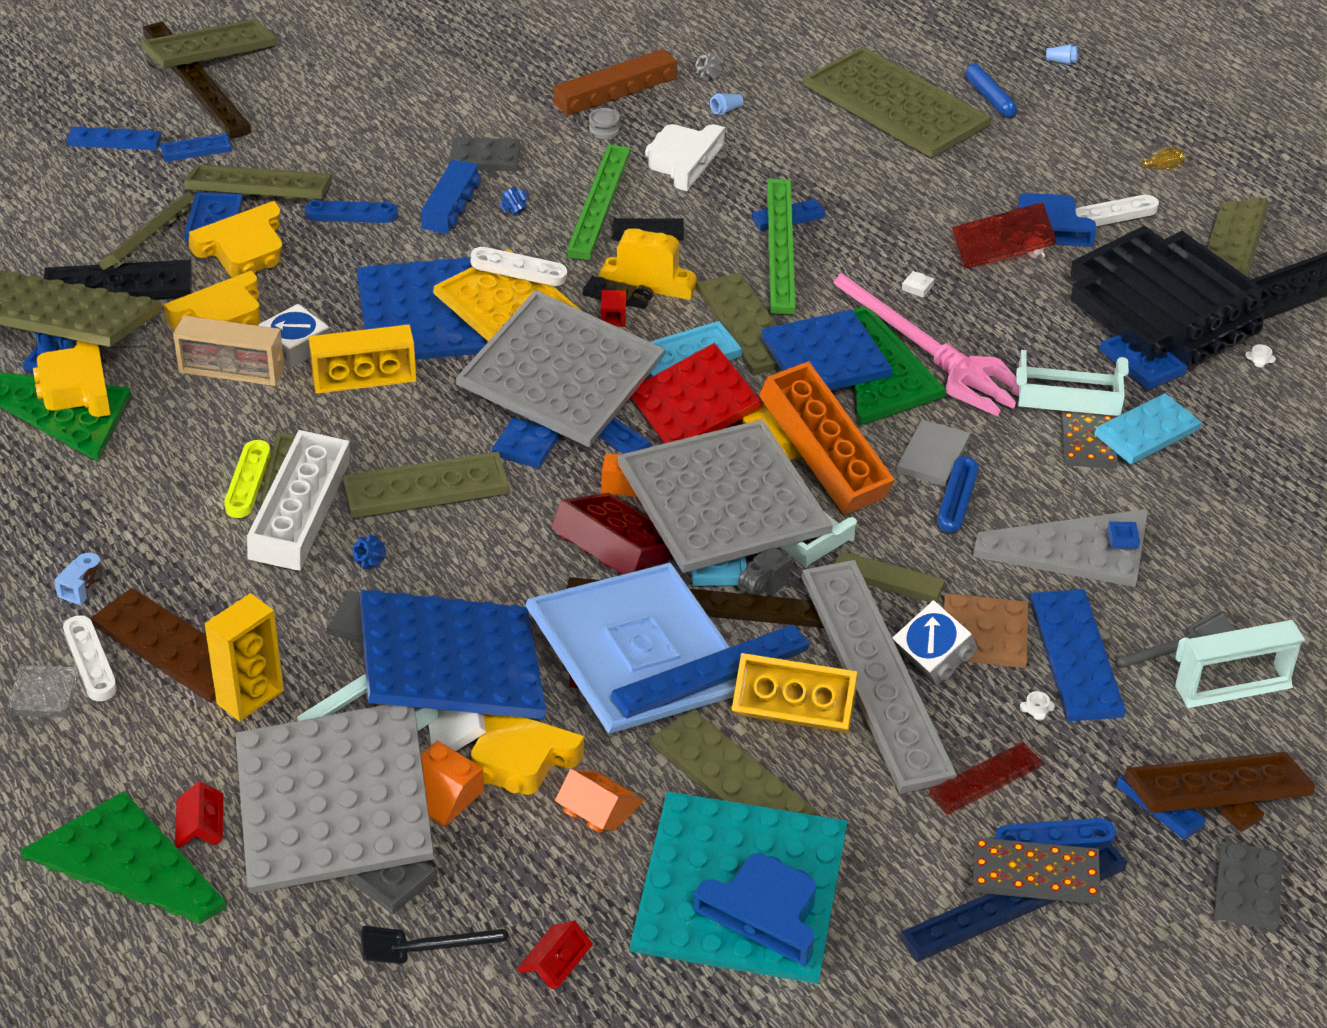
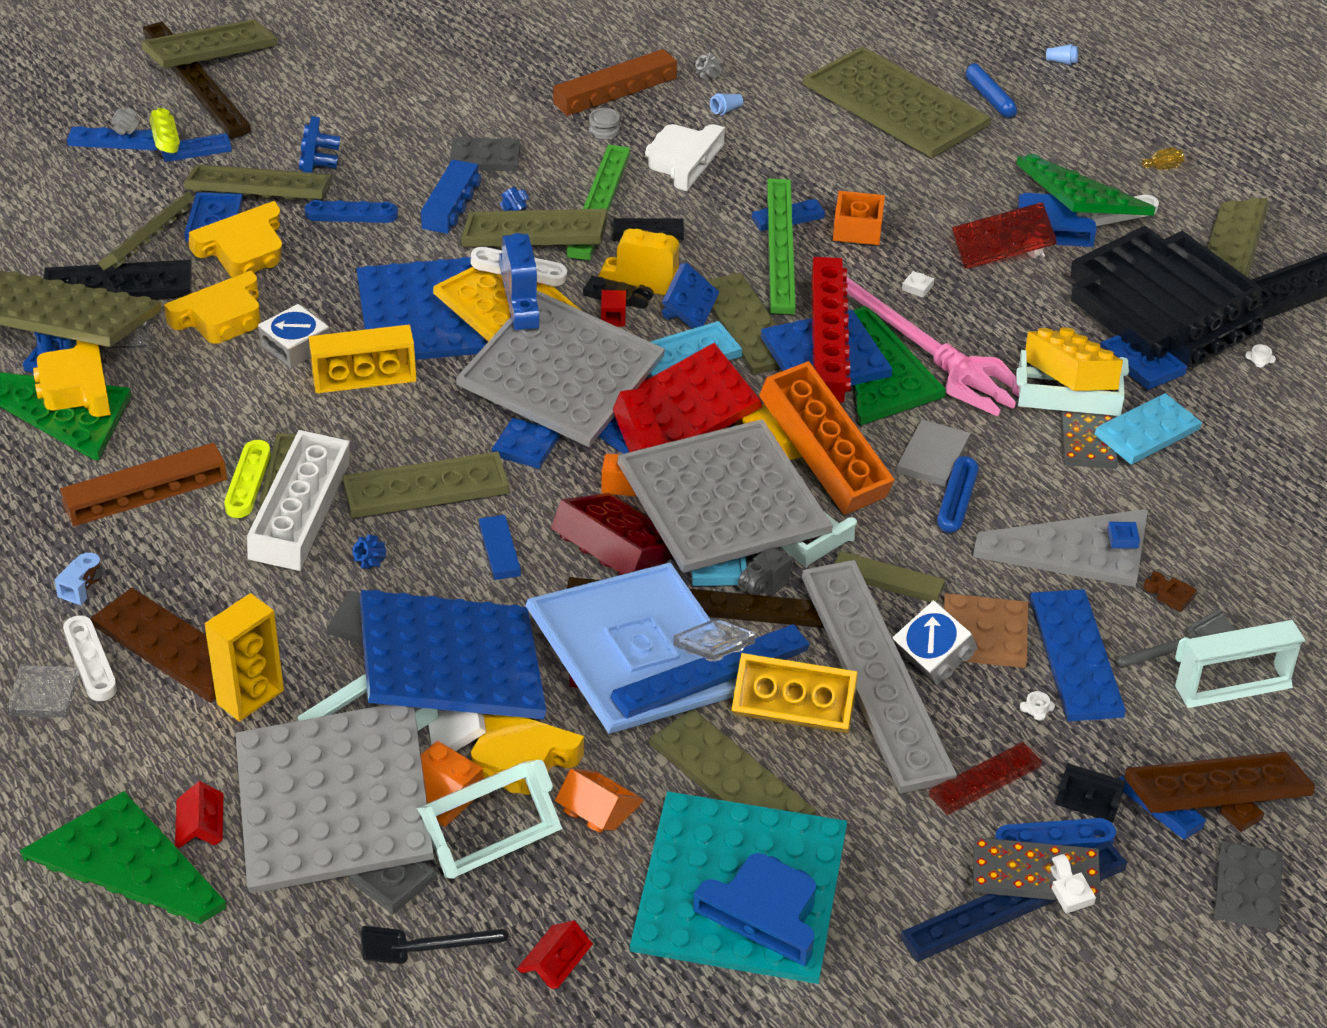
(124, 121): none -> light grey gear
(143, 484): none -> dark orange brick
(164, 130): none -> neon yellow plate
(229, 350): tan brick -> none
(311, 141): none -> blue plate
(499, 547): none -> blue tile
(520, 280): none -> blue brick
(539, 786): none -> light aqua piece
(542, 226): none -> olive plate
(637, 420): none -> red brick
(689, 297): none -> blue plate
(714, 639): none -> clear plate
(828, 324): none -> red brick
(858, 217): none -> orange brick
(1070, 889): none -> white plate
(1073, 359): none -> yellow brick
(1080, 192): none -> green wing
(1090, 792): none -> black hinge
(1172, 592): none -> reddish brown plate

